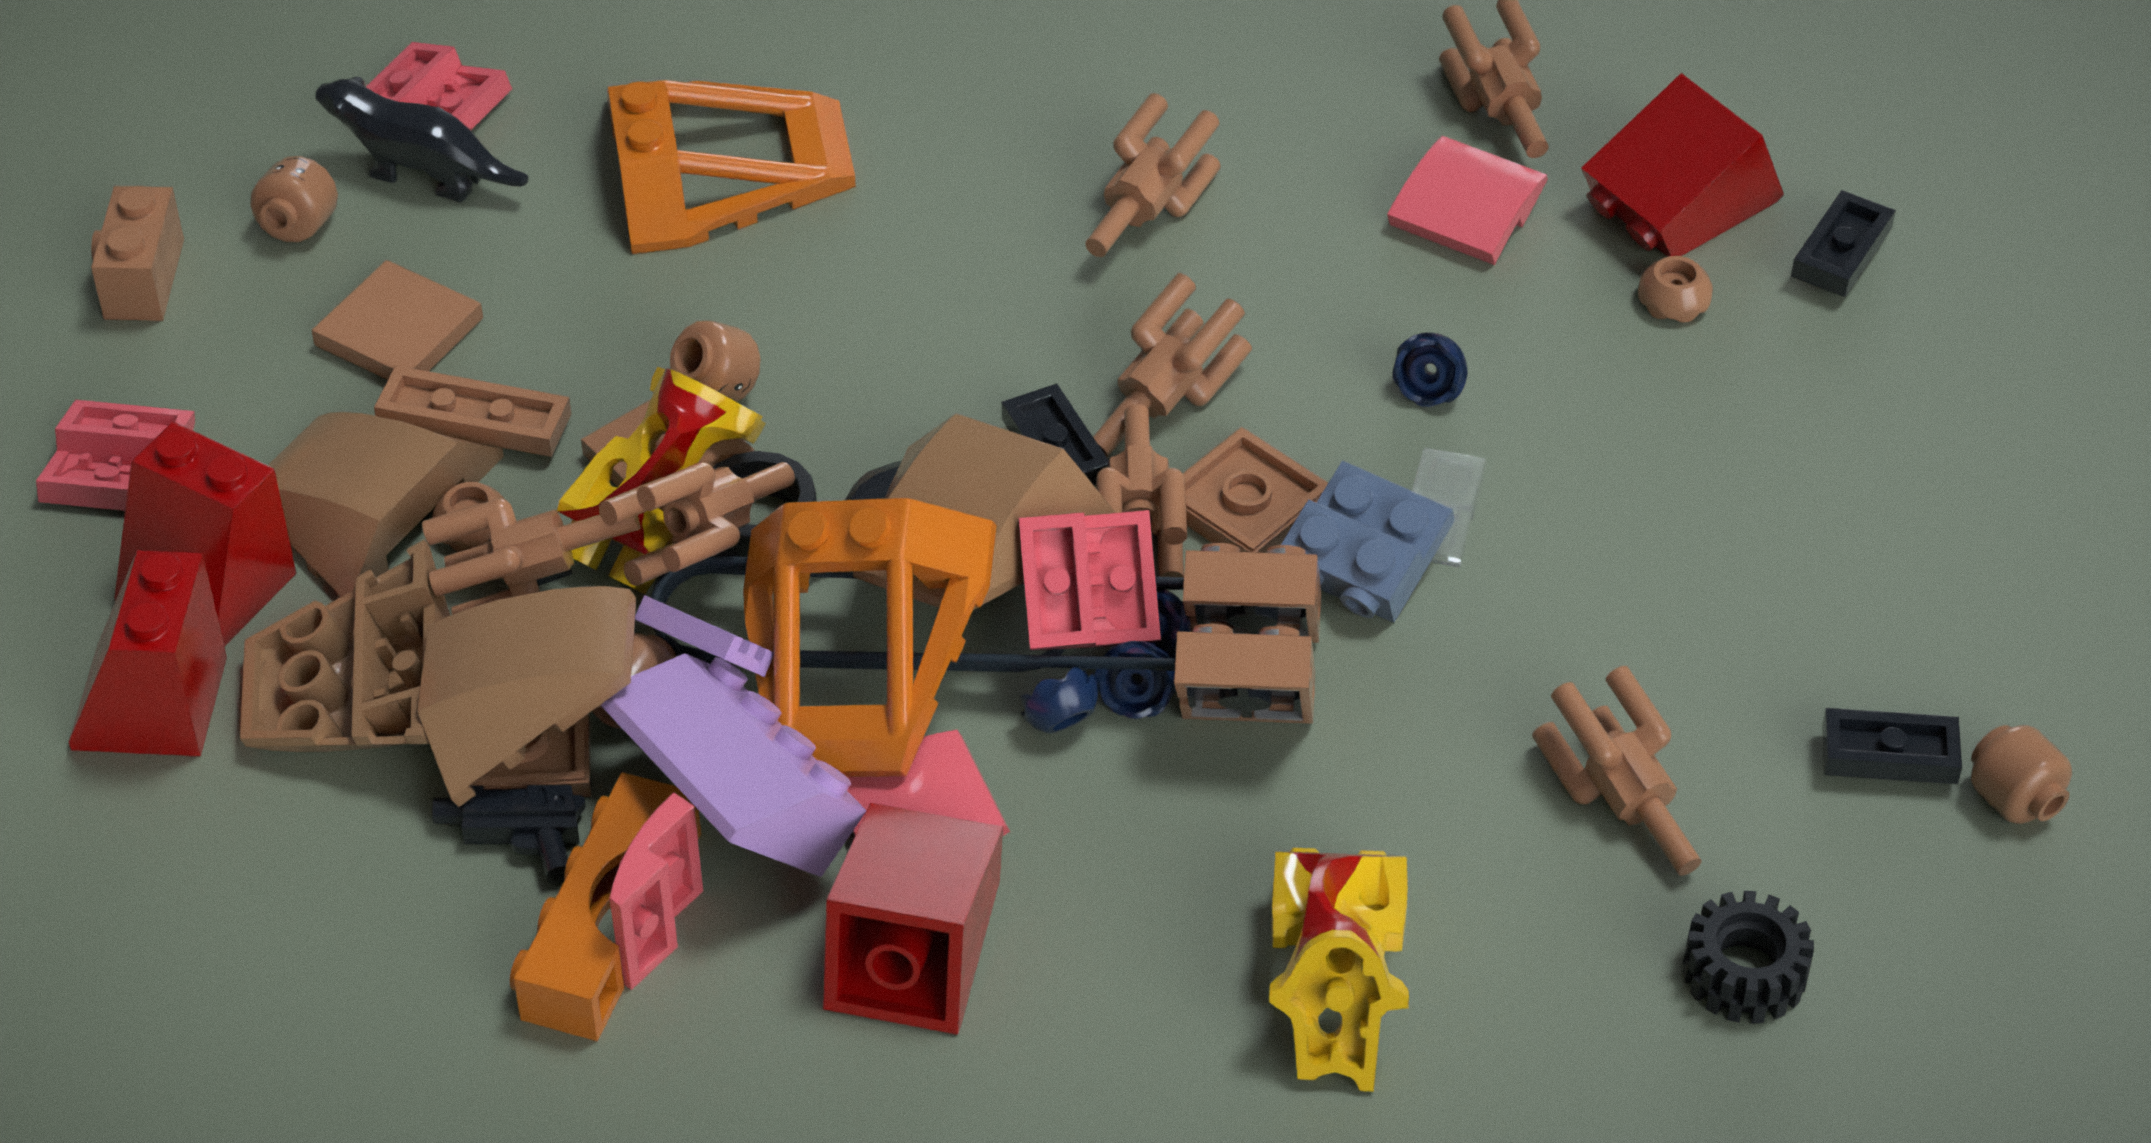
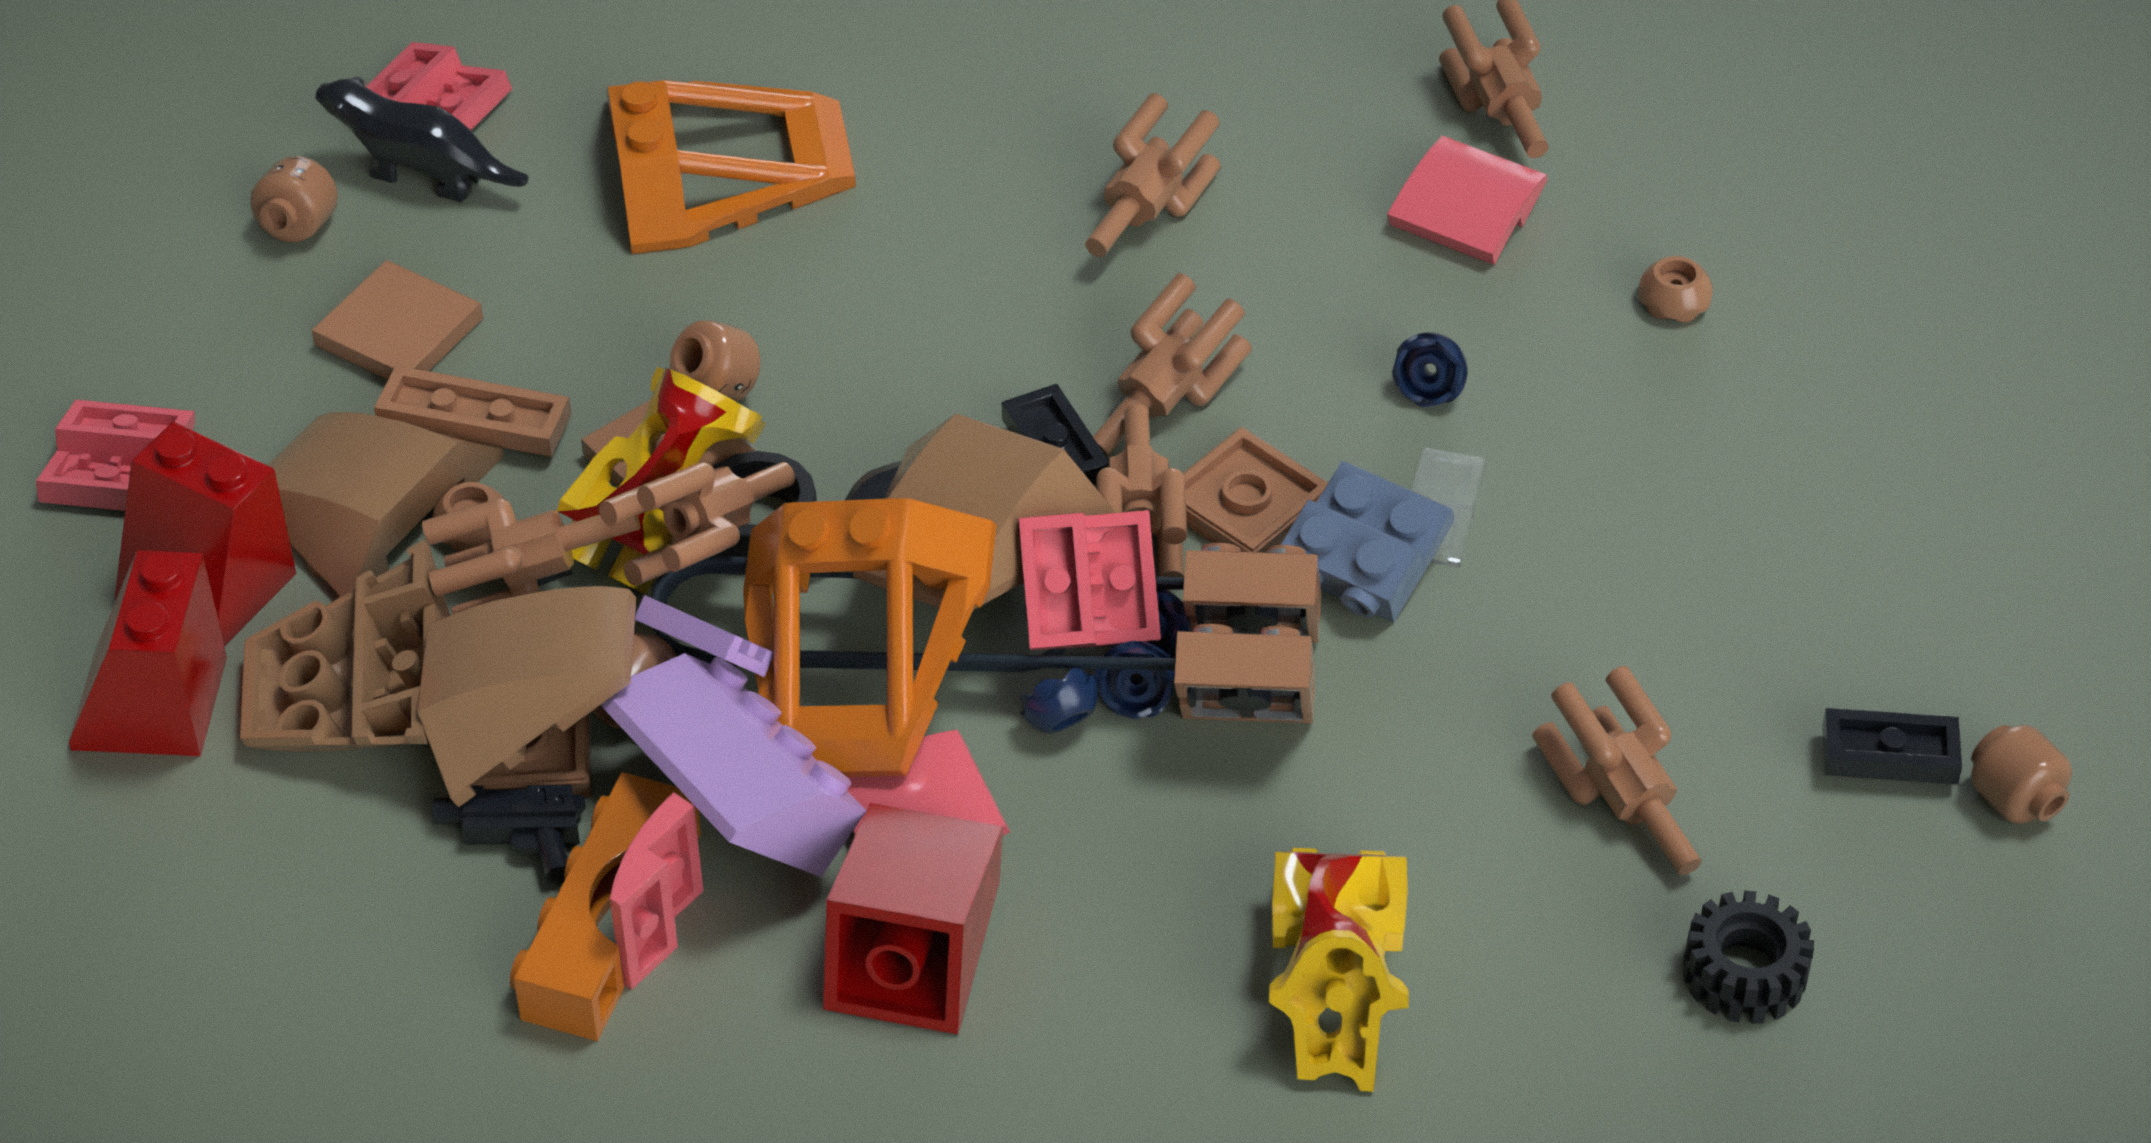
(137, 253): nougat brick -> none
(1682, 171): red slope -> none
(1843, 243): black plate -> none

